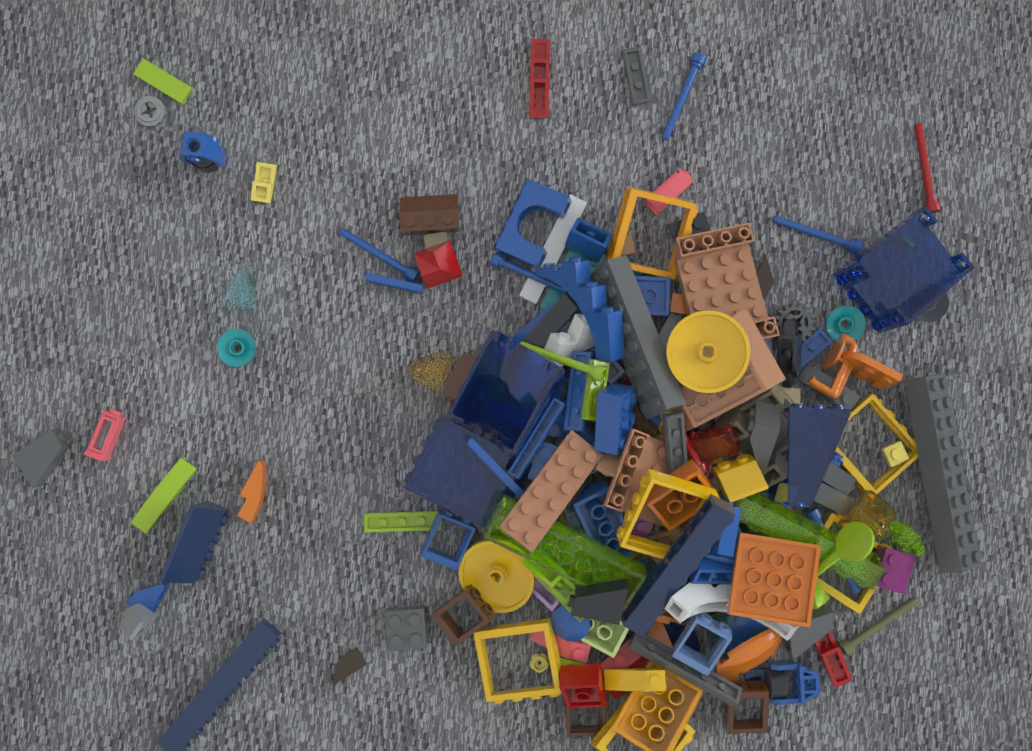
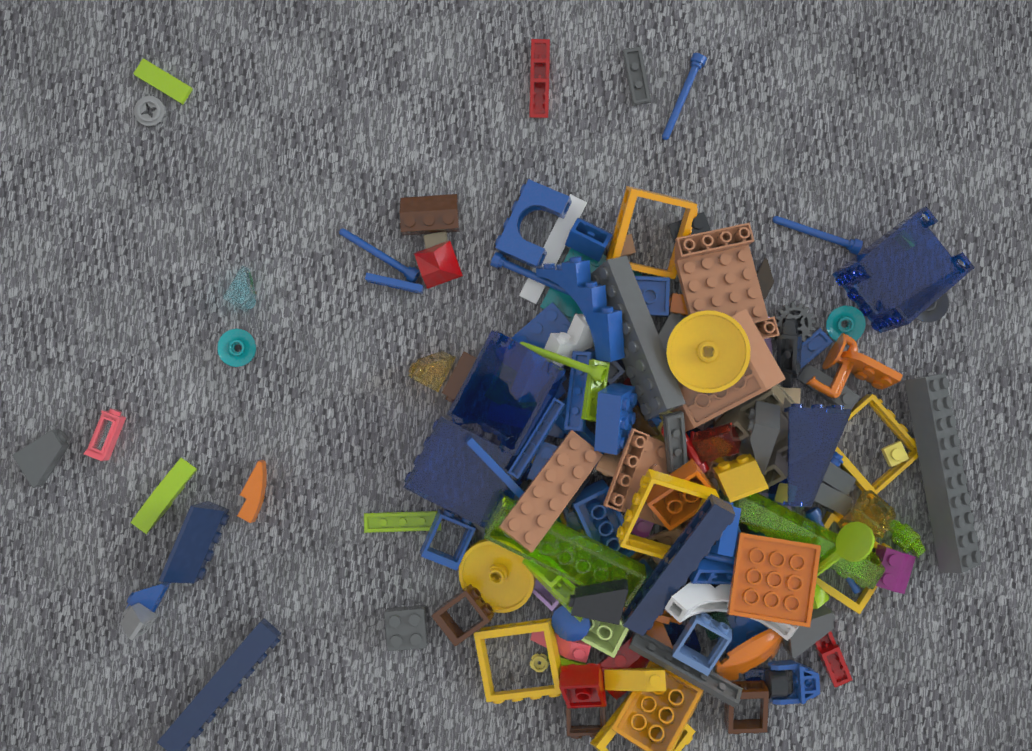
(201, 151): blue piece -> none
(264, 182): light yellow slope -> none
(348, 665): dark brown slope -> none
(552, 321): black beam -> none
(671, 187): coral window -> none
(850, 645): olive piece -> none
(931, 203): red piece -> none

